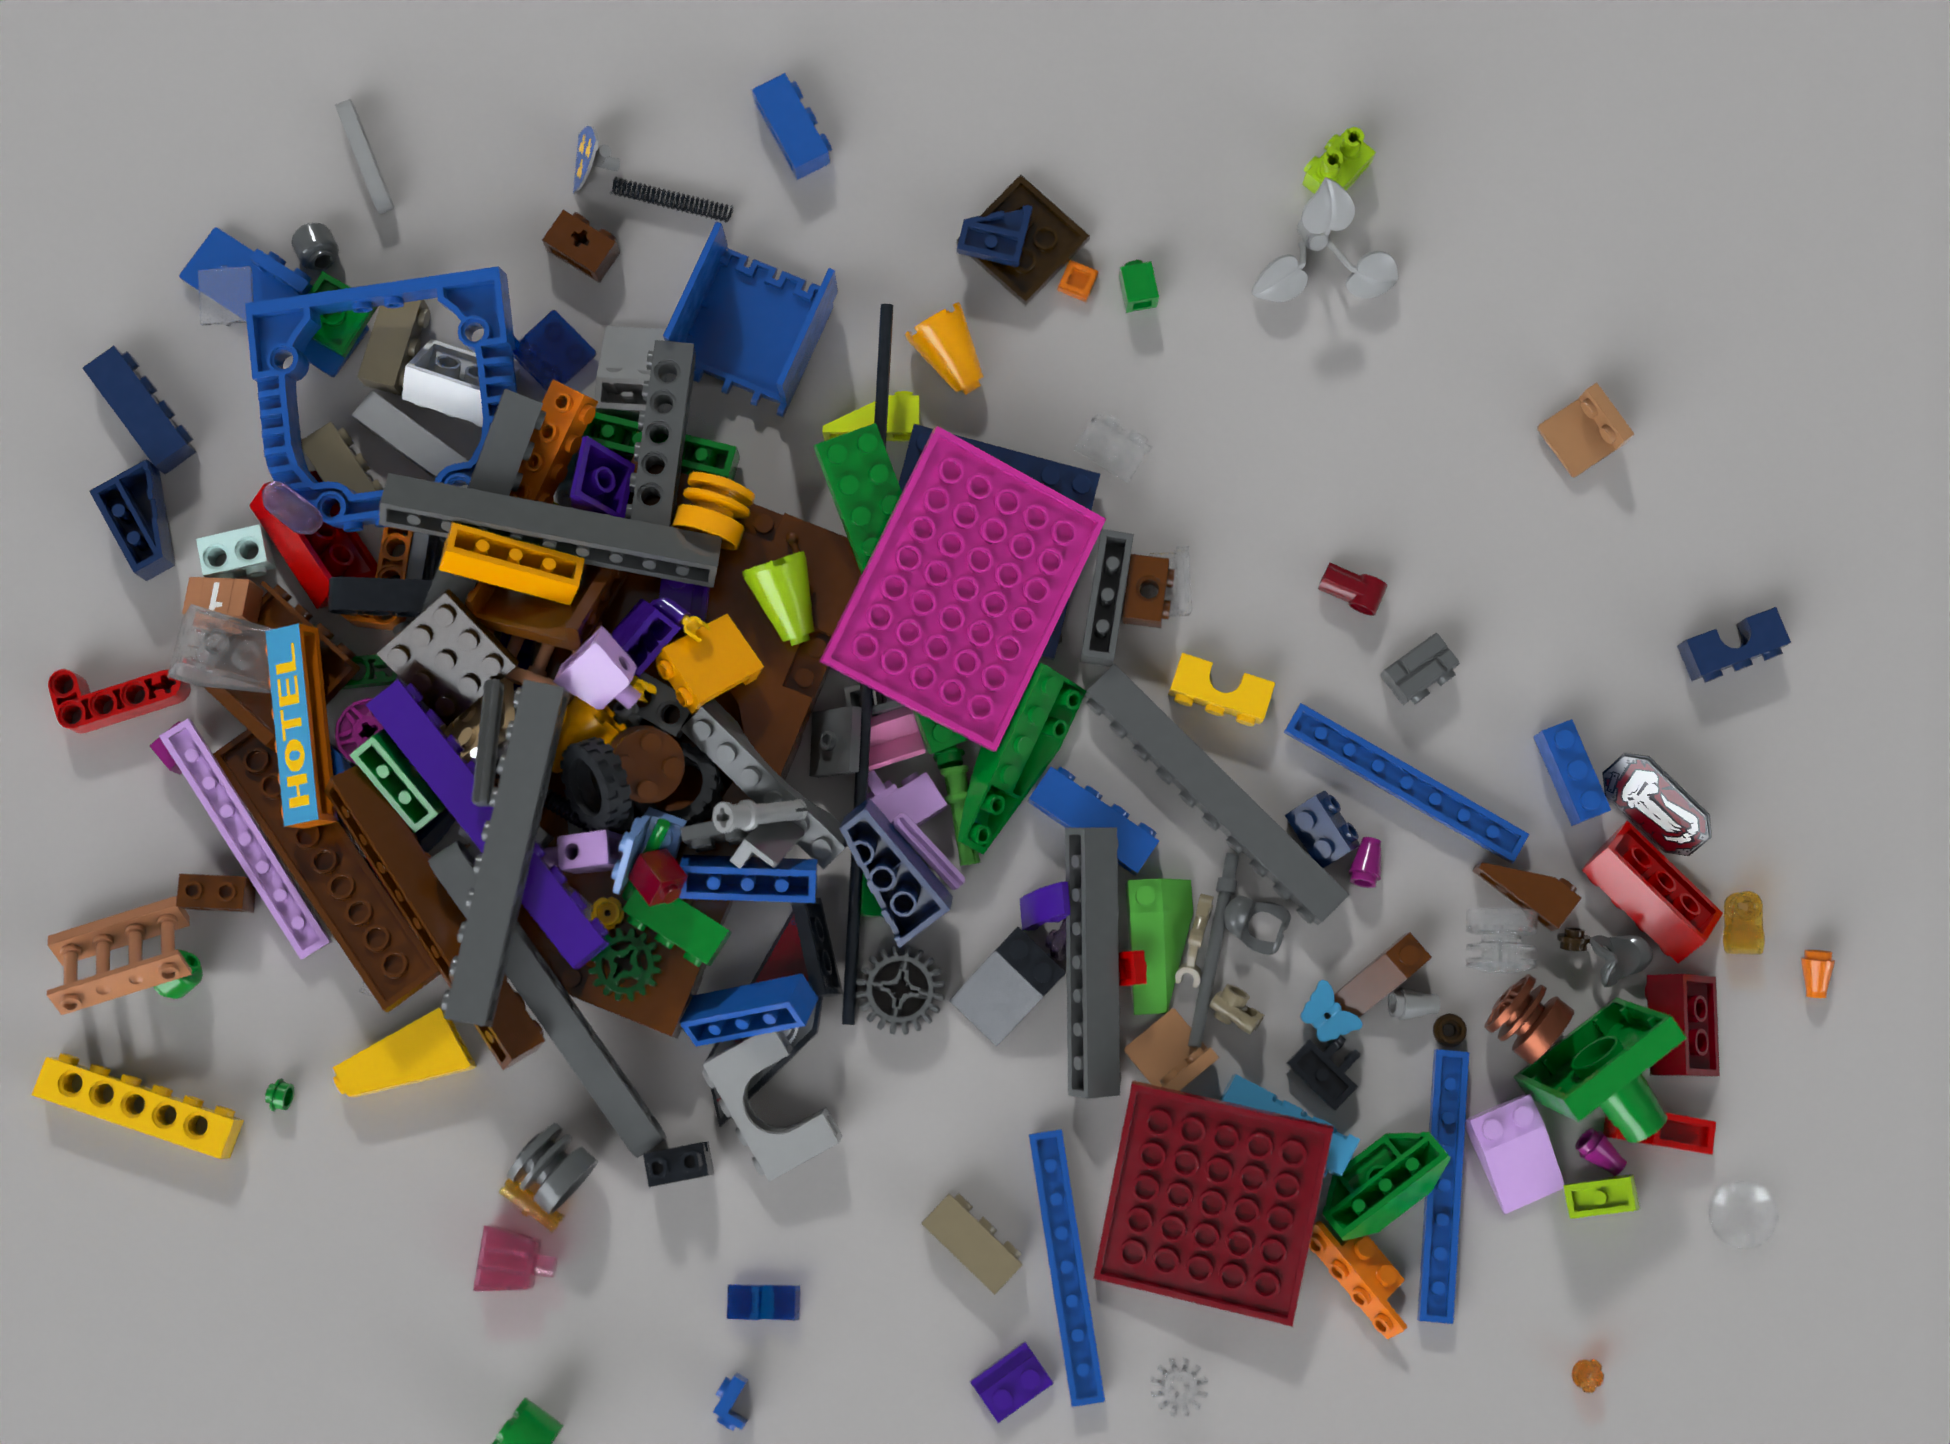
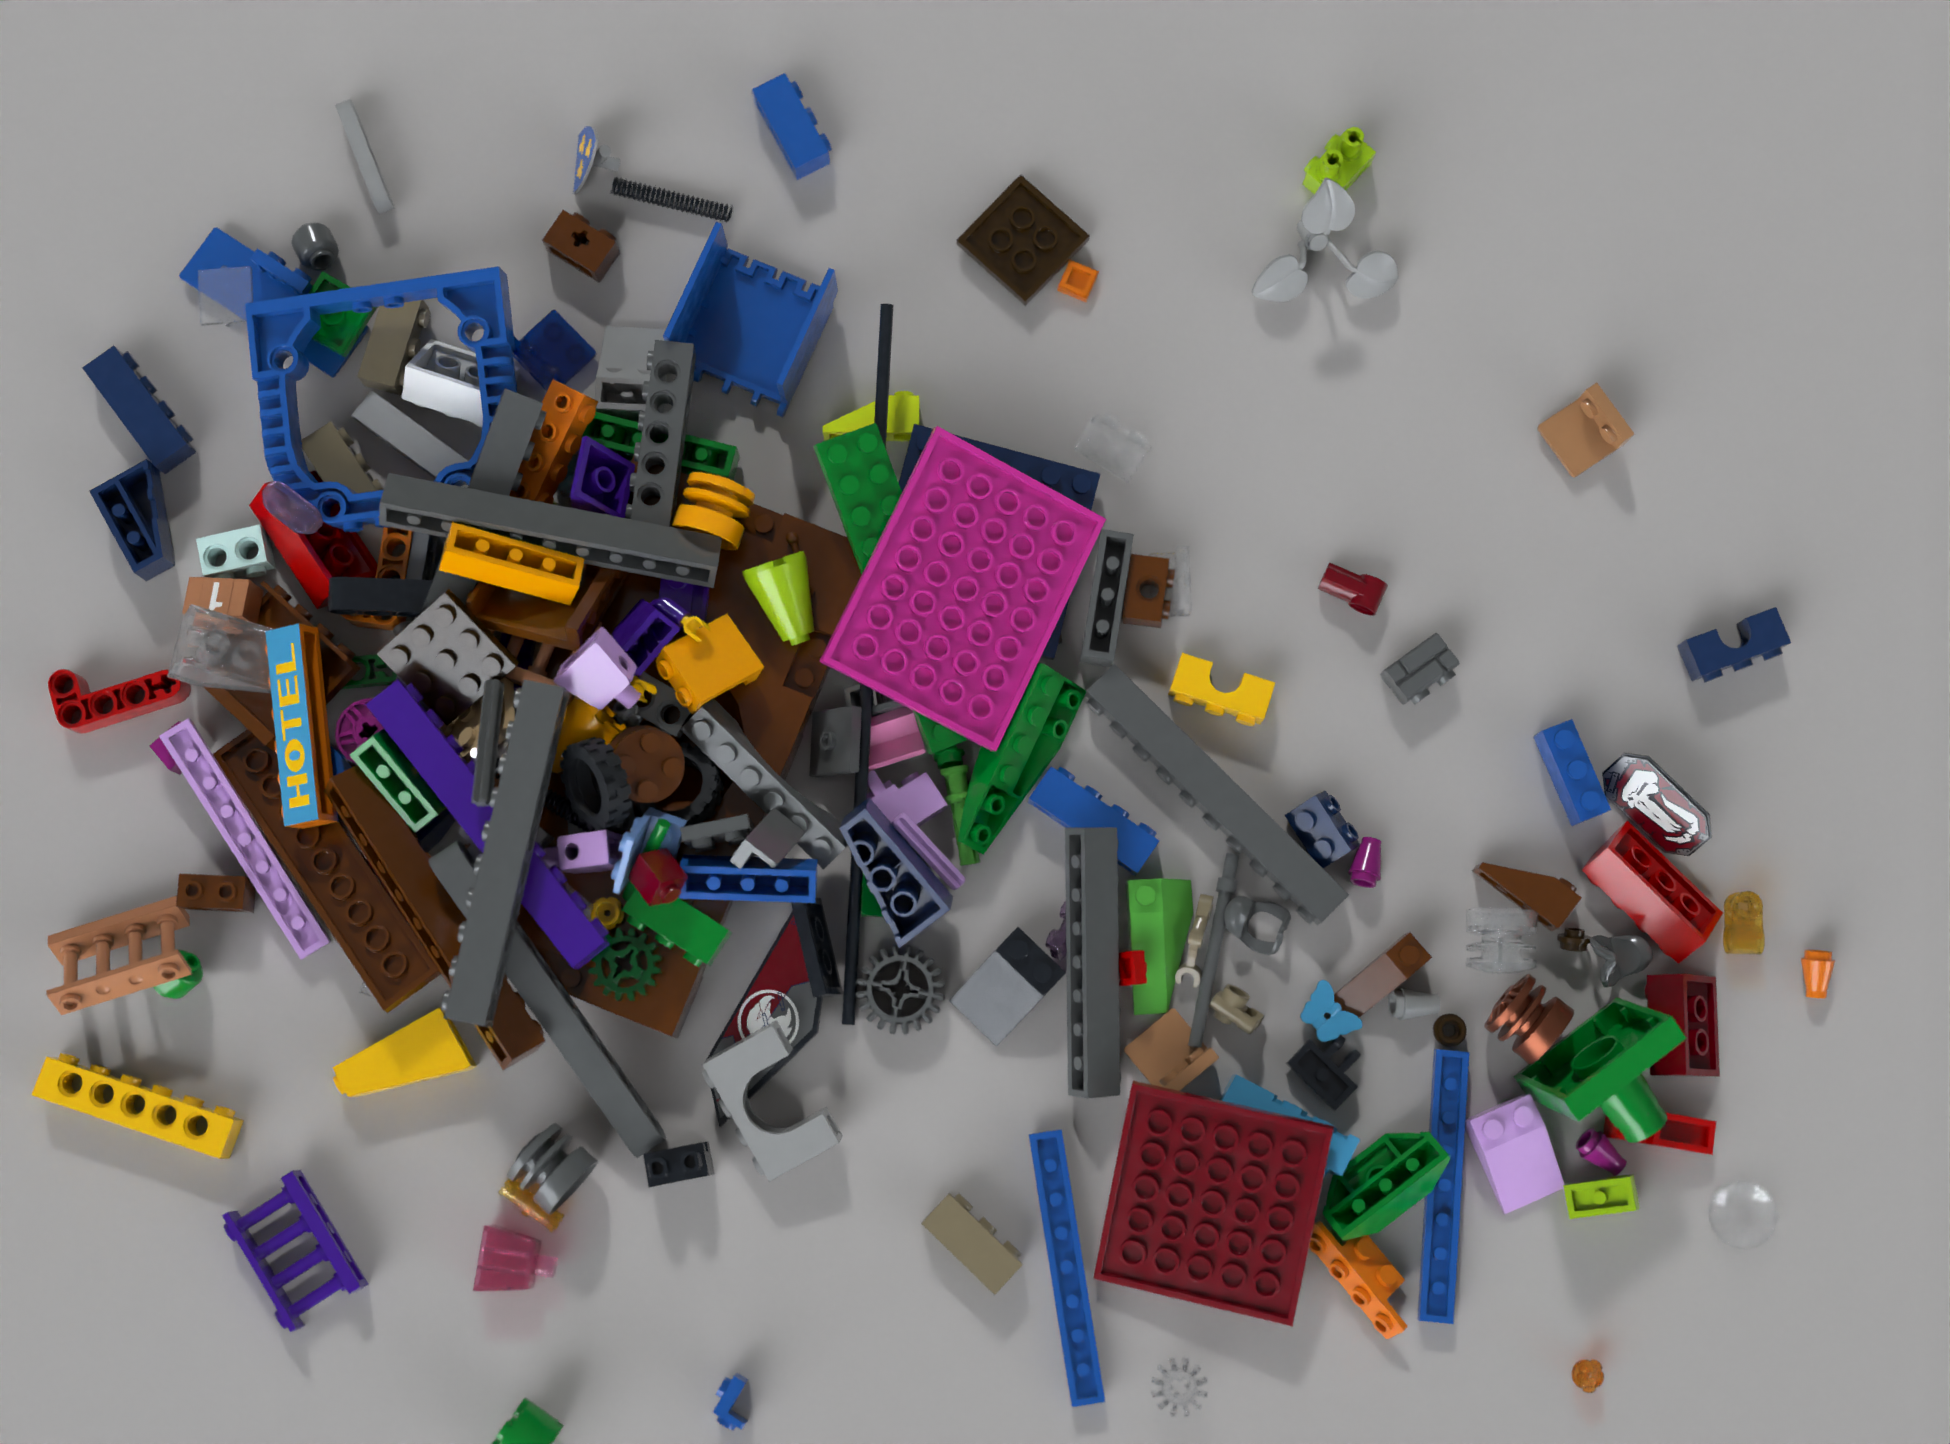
(279, 1095): green plate -> none
(329, 1248): none -> dark purple fence
(749, 814): light grey pin -> none
(749, 1010): blue brick -> none
(763, 1302): clear blue slope -> none
(949, 349): light orange cone -> none
(996, 236): dark blue wing -> none
(1011, 1382): dark purple plate -> none
(1045, 905): dark purple slope -> none
(1138, 286): green brick -> none
(1406, 783): blue plate -> none

